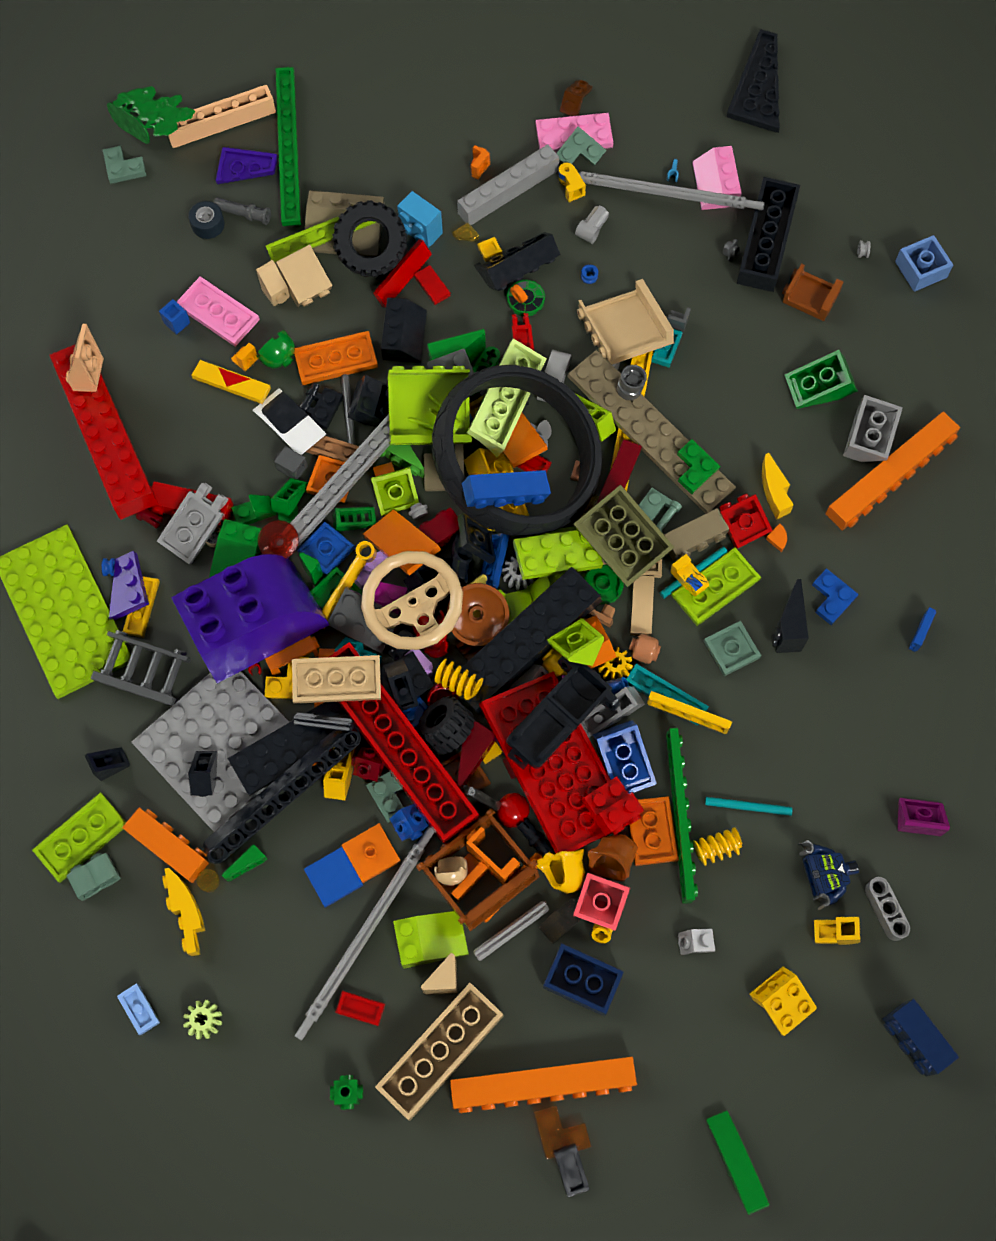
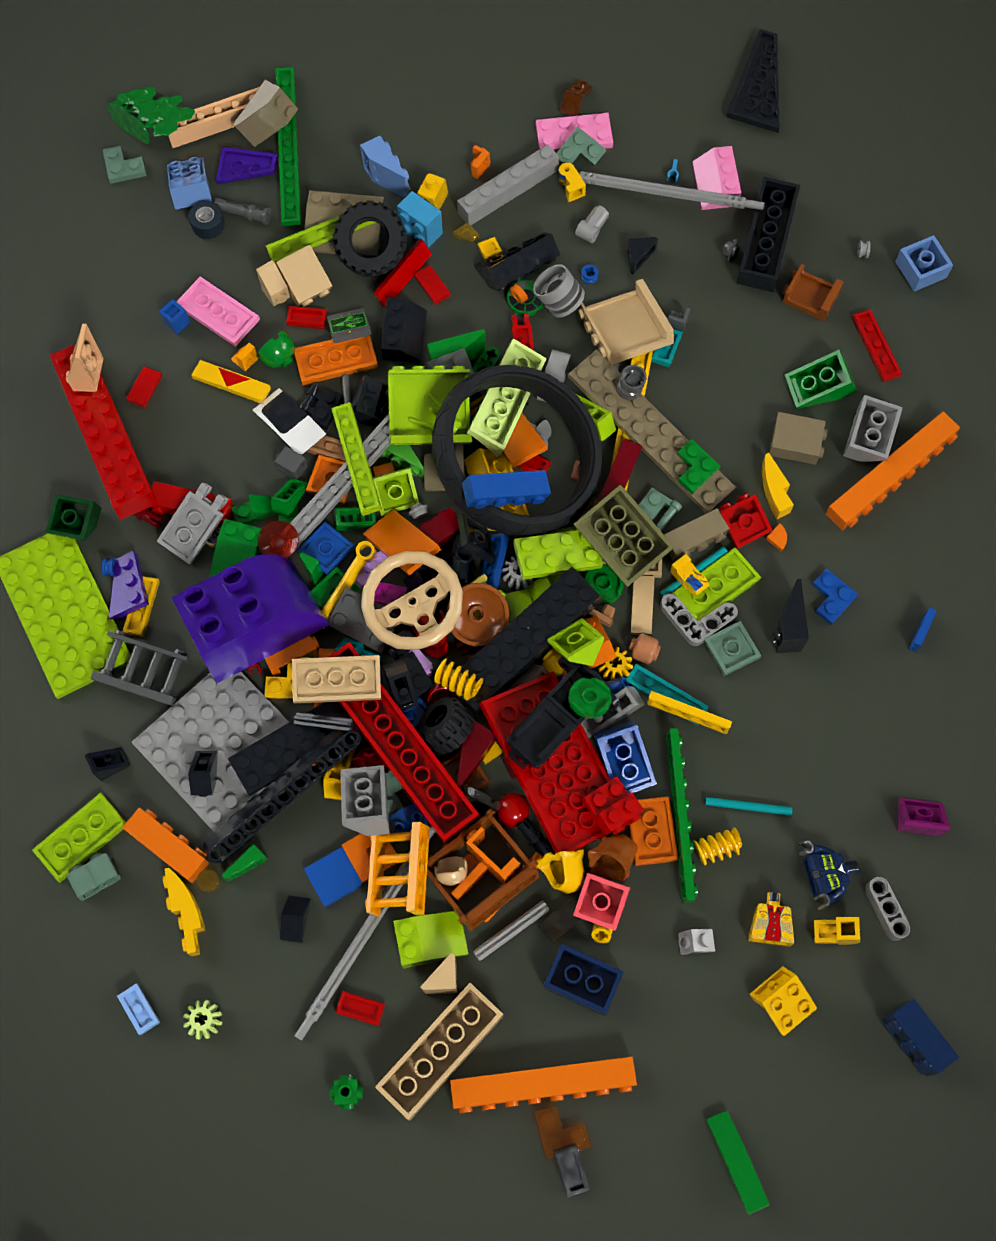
(72, 517): none -> dark green slope
(144, 387): none -> red tile
(188, 182): none -> medium blue slope
(265, 113): none -> dark tan slope
(294, 918): none -> black slope
(306, 317): none -> red tile
(349, 325): none -> tile
(356, 459): none -> lime tile
(365, 800): none -> light grey slope
(384, 166): none -> medium blue slope
(414, 879): none -> light orange fence
(434, 190): none -> yellow torso
(559, 290): none -> light grey wheel
(589, 698): none -> green tile
(639, 251): none -> black slope
(698, 626): none -> light grey beam
(772, 923): none -> torso
(798, 438): none -> dark tan brick
(876, 345): none -> red tile

